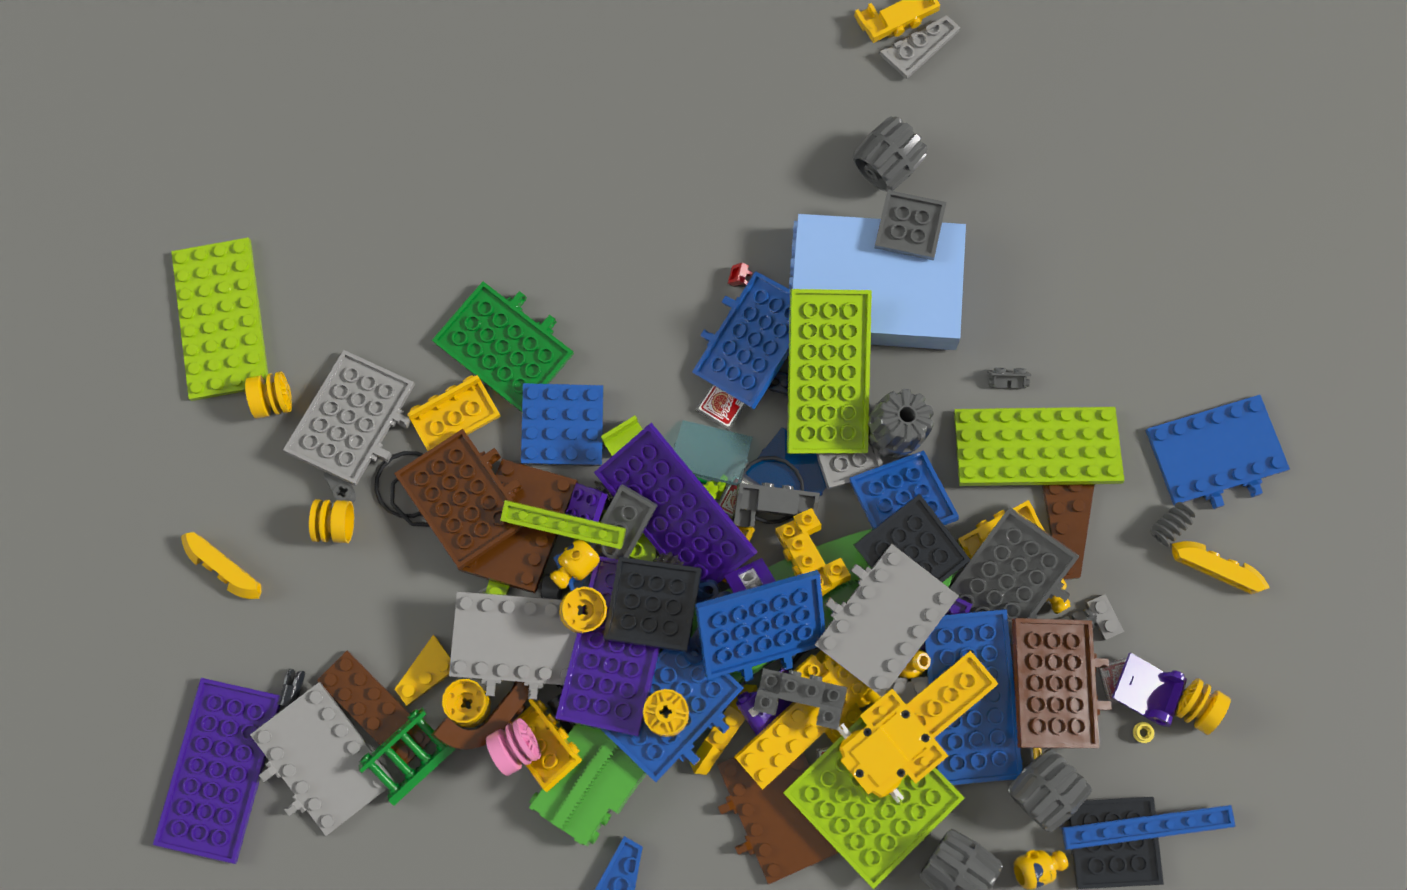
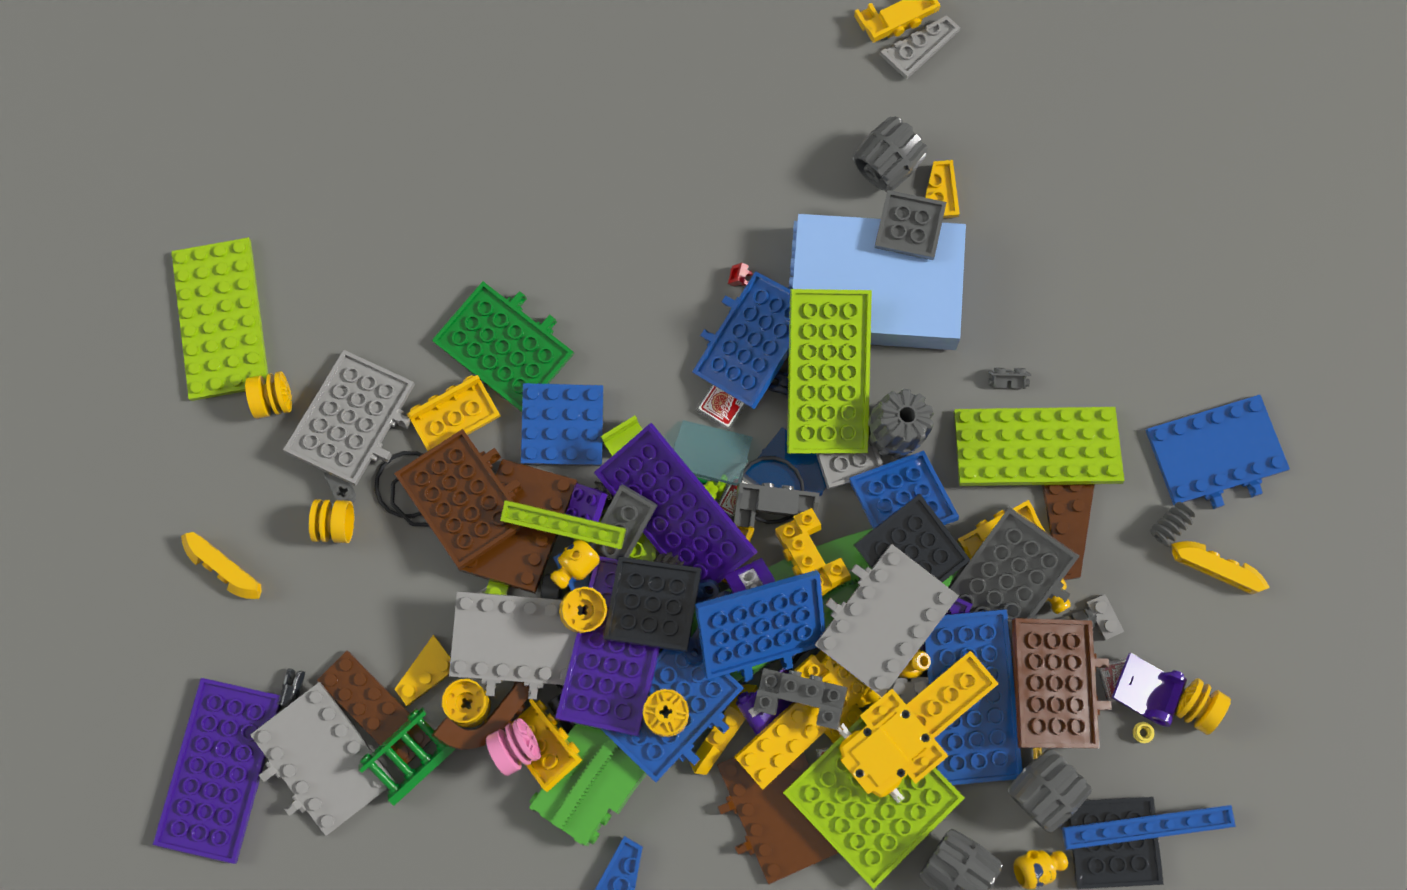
(943, 187): none -> yellow wing

